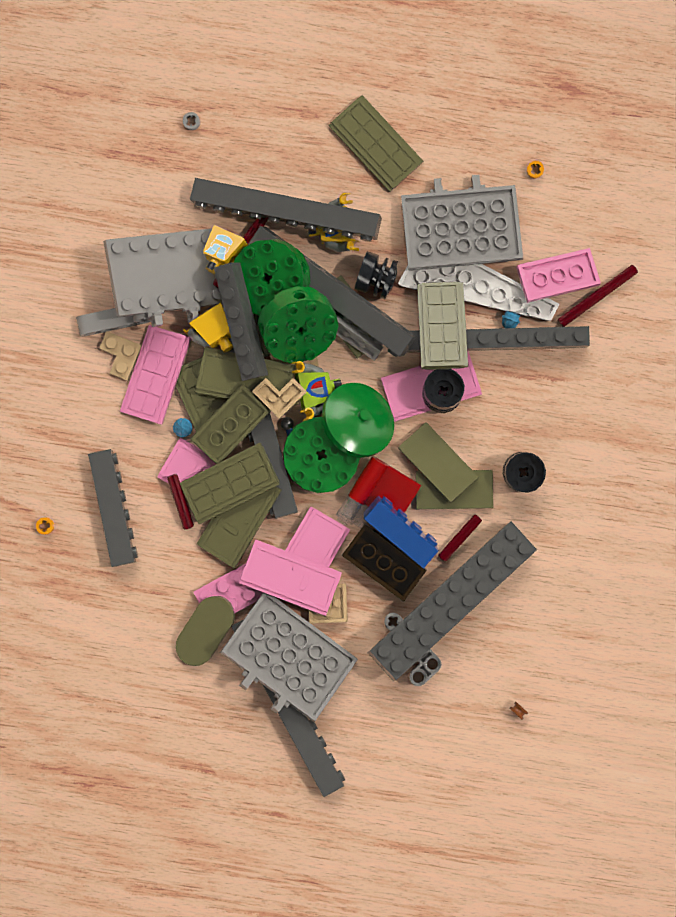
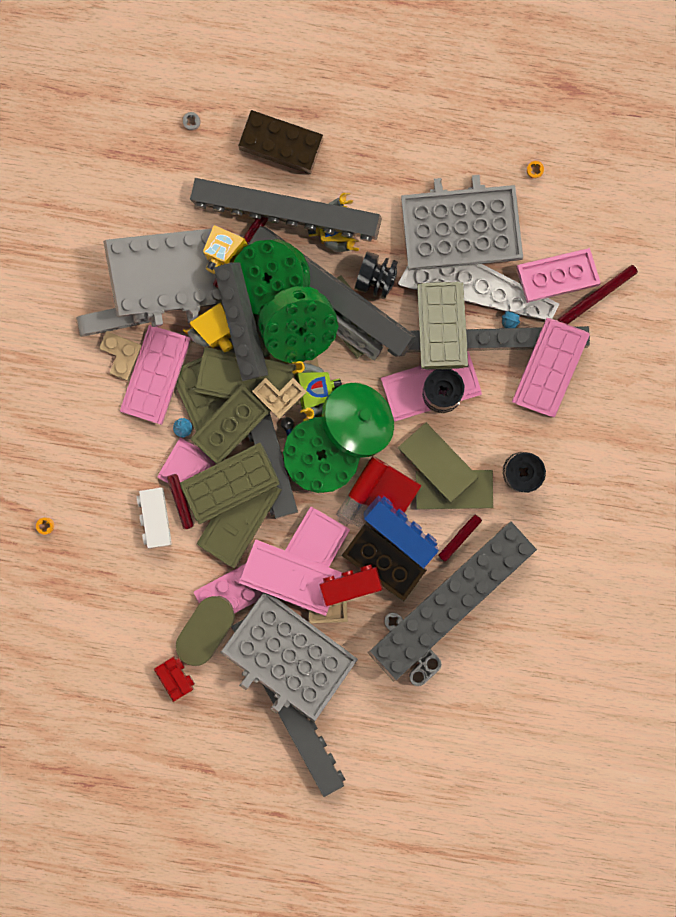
(112, 508): dark grey brick -> none
(154, 518): none -> white brick
(174, 678): none -> red brick
(280, 142): none -> dark brown brick
(350, 585): none -> red brick
(376, 143): olive piece -> none
(518, 710): dark orange bush -> none
(550, 367): none -> bright pink piece

